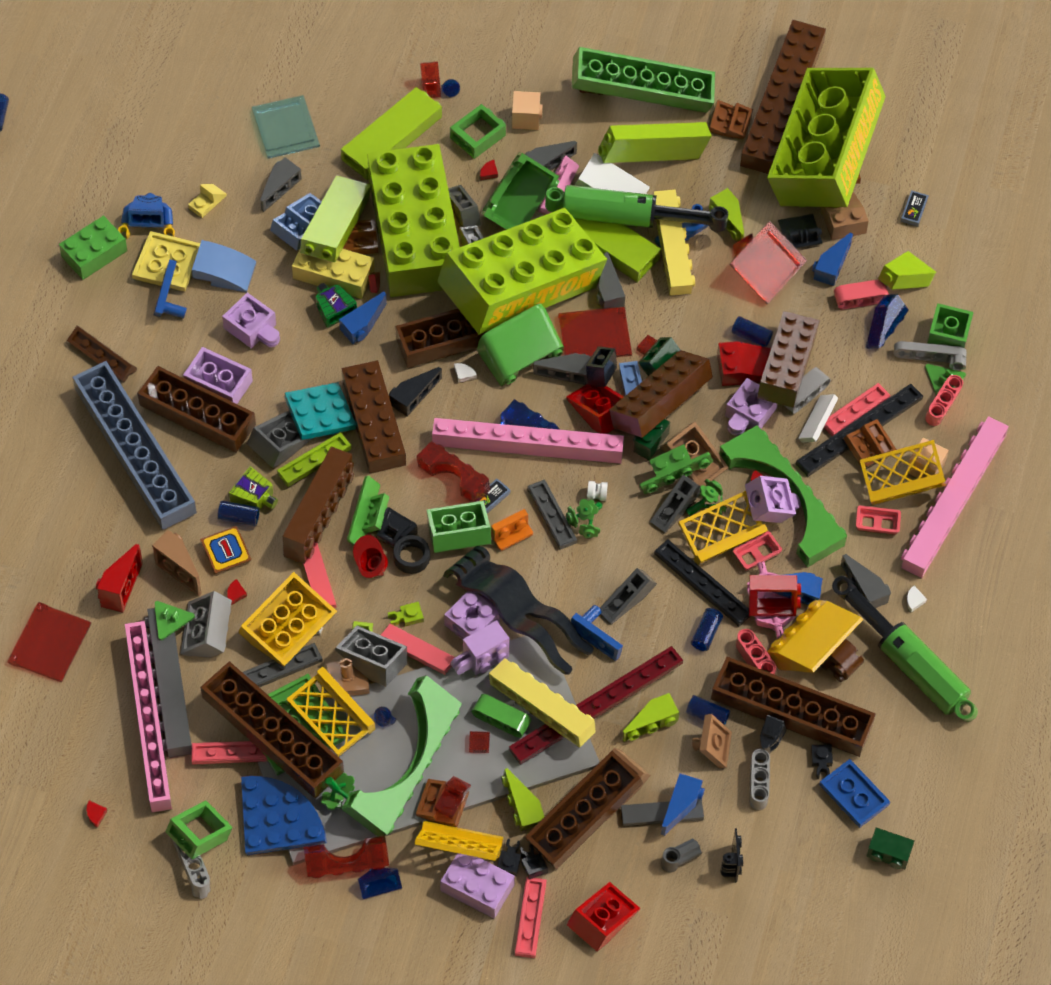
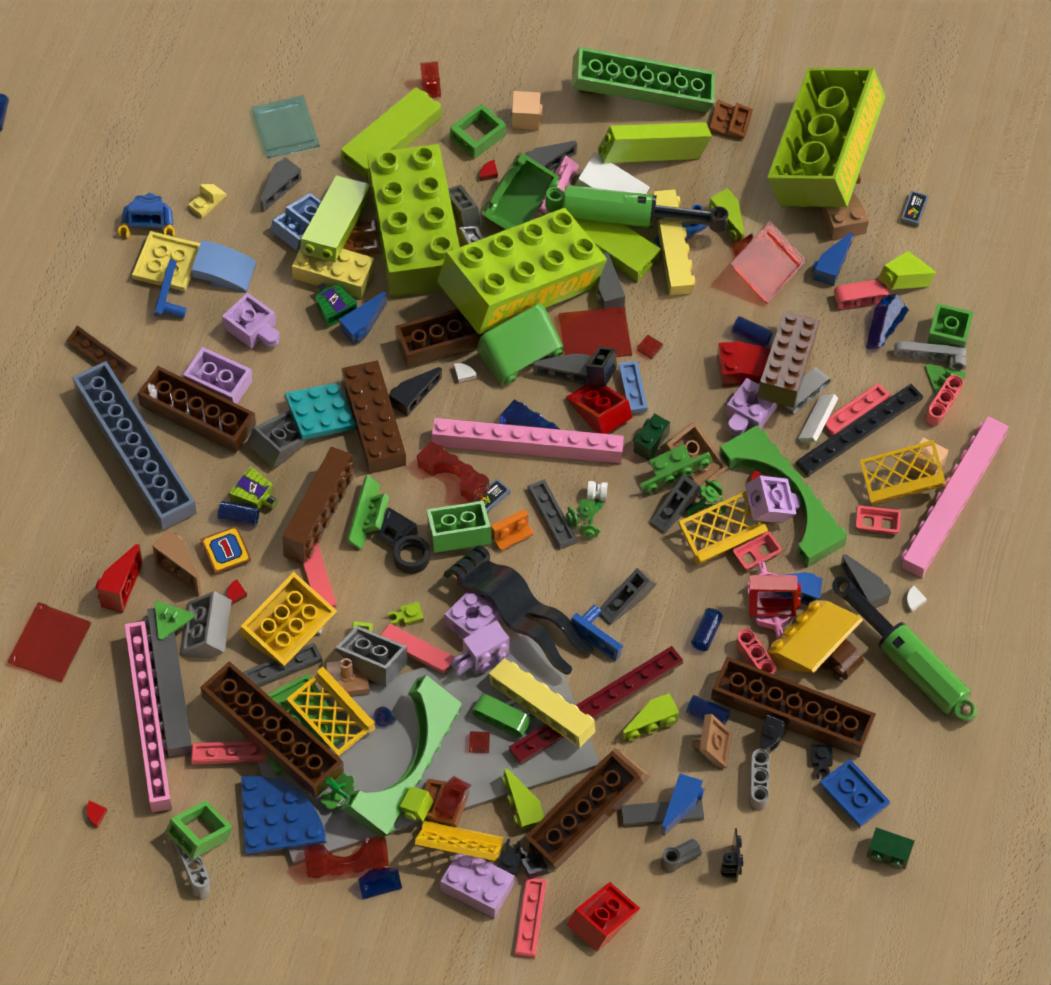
(93, 247): bright green brick -> none
(311, 460): lime plate -> none
(370, 556): red piece -> none
(374, 282): red tile -> none
(416, 804): none -> lime brick
(450, 87): clear blue plate -> none
(658, 354): dark green brick -> none
(661, 393): reddish brown brick -> none
(703, 582): black tile -> none
(797, 54): reddish brown brick -> none
(801, 231): black hinge -> none
(869, 442): dark orange slope -> none

